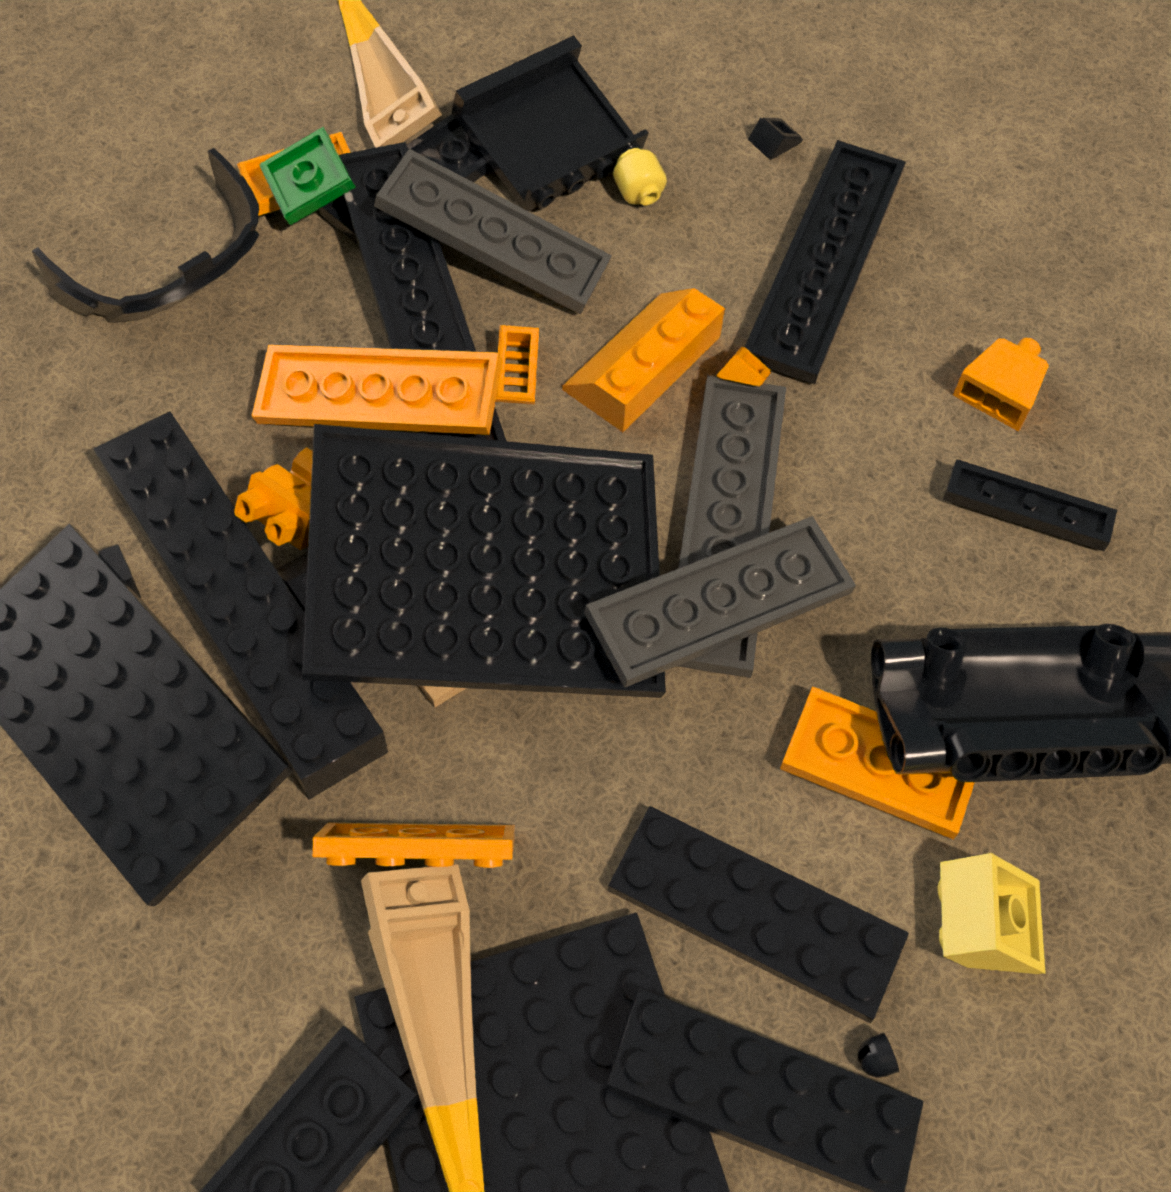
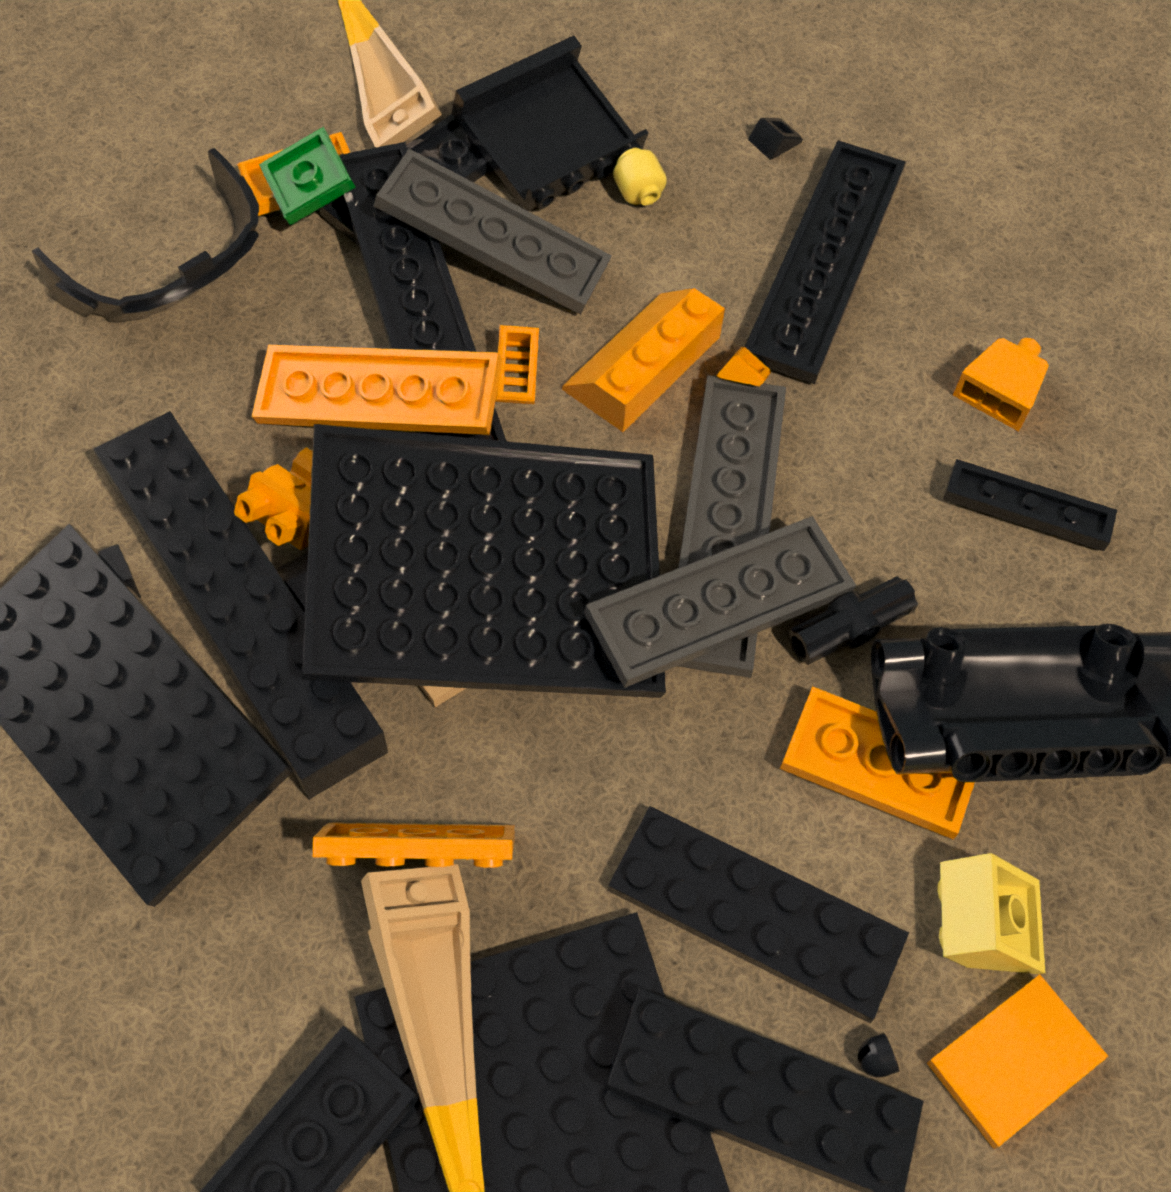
(852, 620): none -> black piece
(1017, 1061): none -> light orange tile

